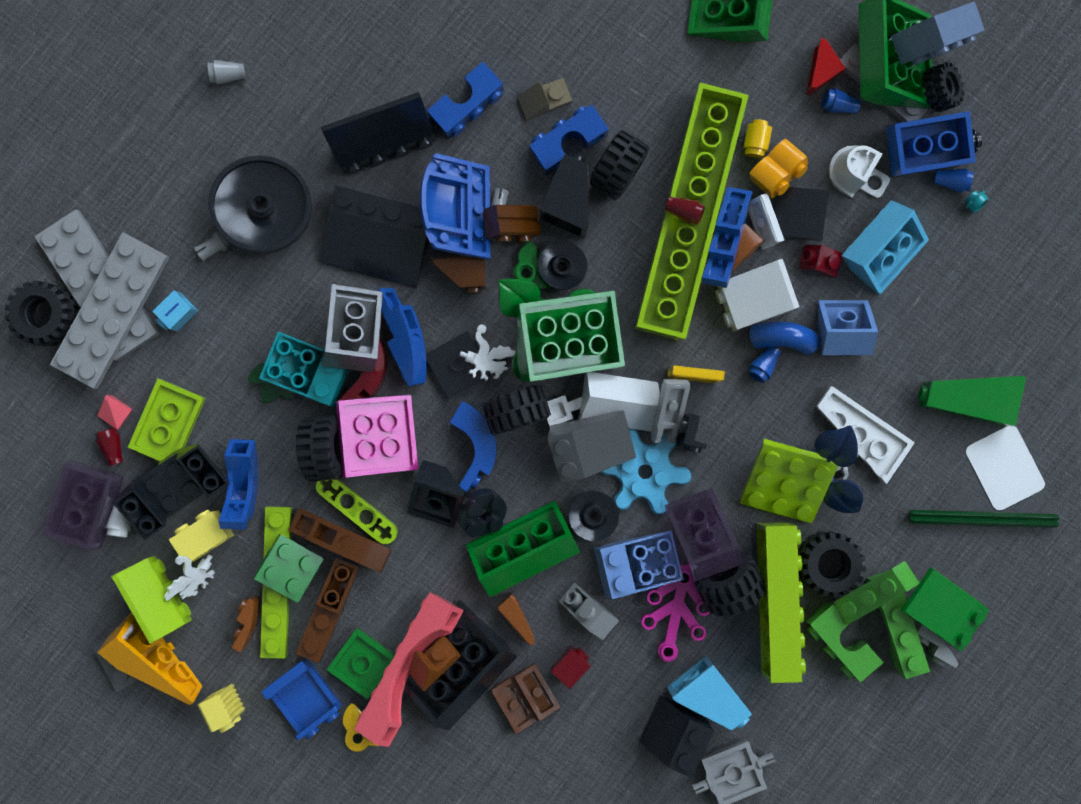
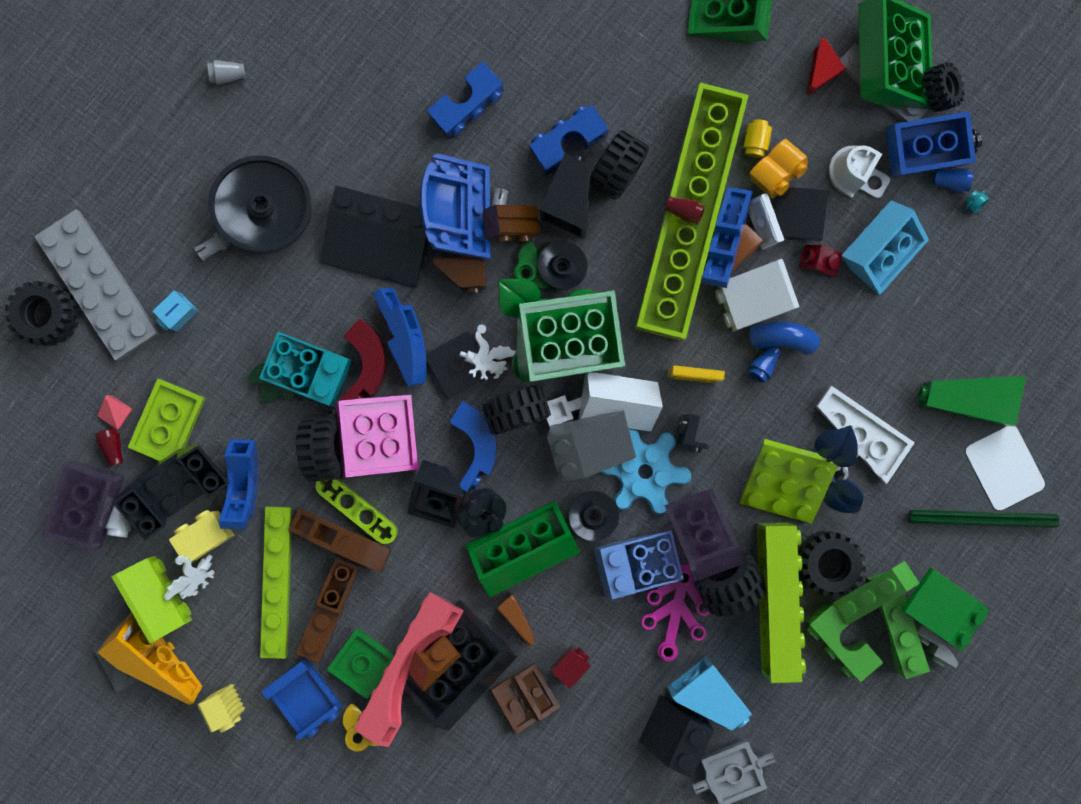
(109, 311): light grey plate -> none
(248, 617): dark orange slope -> none
(288, 568): green plate -> none
(352, 328): dark grey slope -> none
(379, 134): black slope -> none
(544, 99): dark tan slope -> none
(588, 611): light grey slope -> none
(670, 409): light grey hinge -> none
(839, 102): blue cone -> none
(846, 327): medium blue slope -> none
(938, 34): sand blue brick -> none

